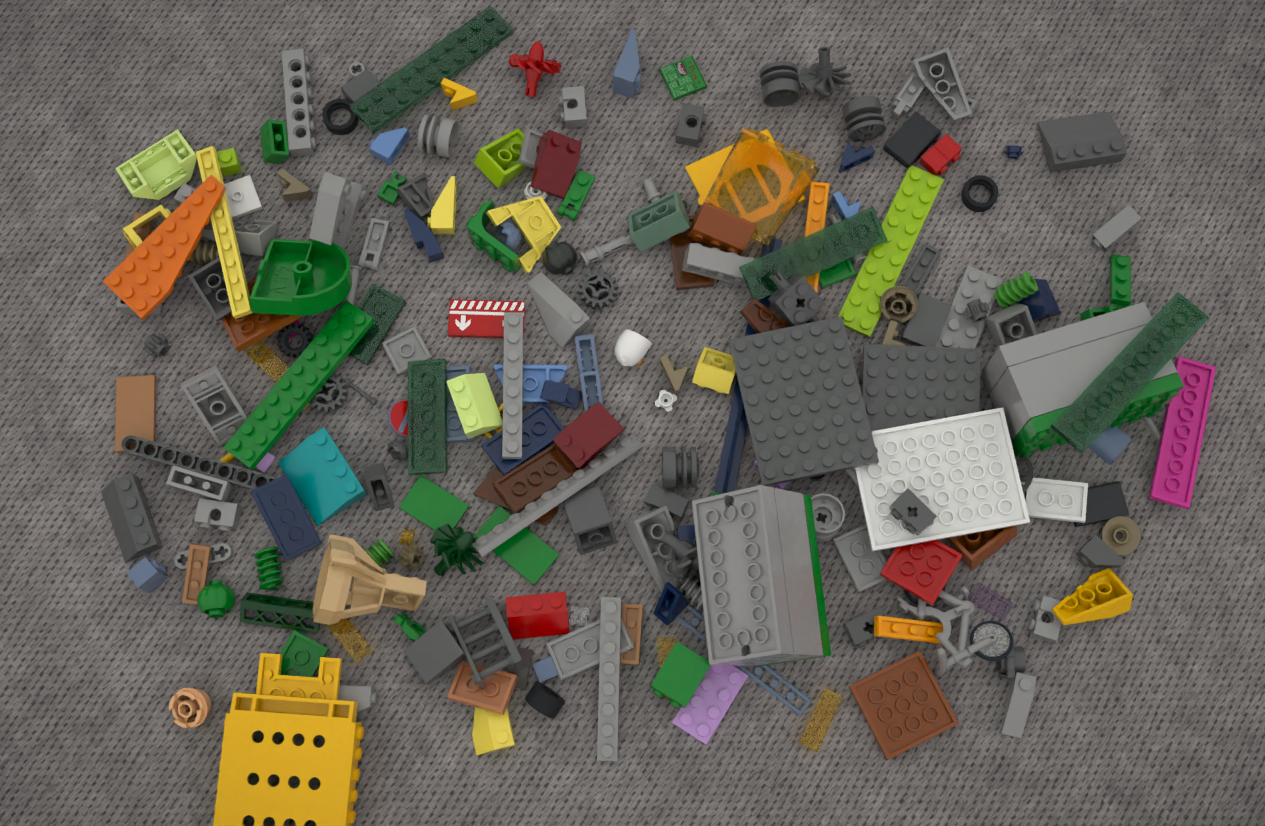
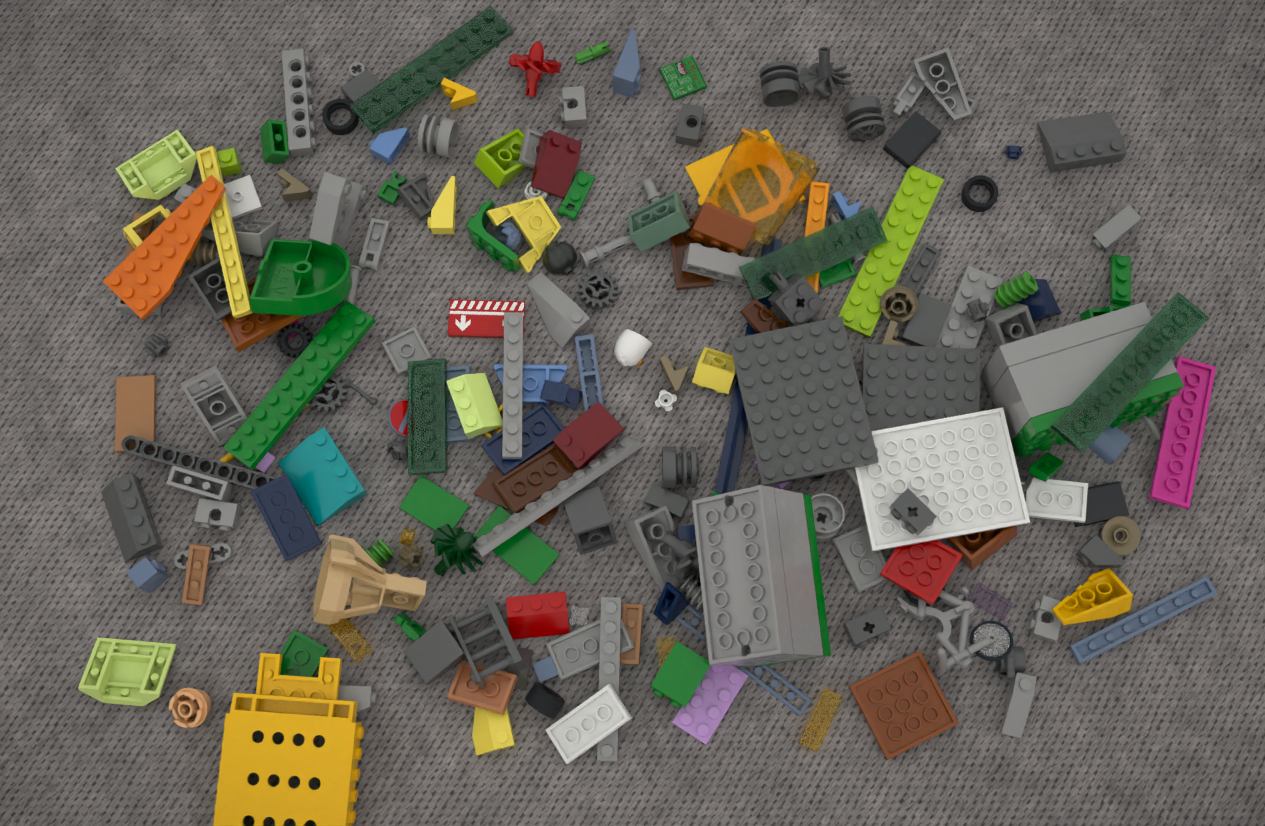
(127, 671): none -> yellowish green slope
(215, 599): green plant -> none
(267, 361): clear yellow plate -> none
(268, 569): green piece -> none
(278, 605): dark green fence -> none
(379, 486): dark grey slope -> none
(384, 309): clear green plate -> none
(424, 237): dark blue slope -> none
(588, 724): none -> white tile
(592, 53): none -> bright green axle
(852, 158): dark blue slope -> none
(906, 629): light orange tile -> none
(940, 155): red brick -> none
(1046, 467): none -> green plate
(1142, 620): none -> sand blue plate

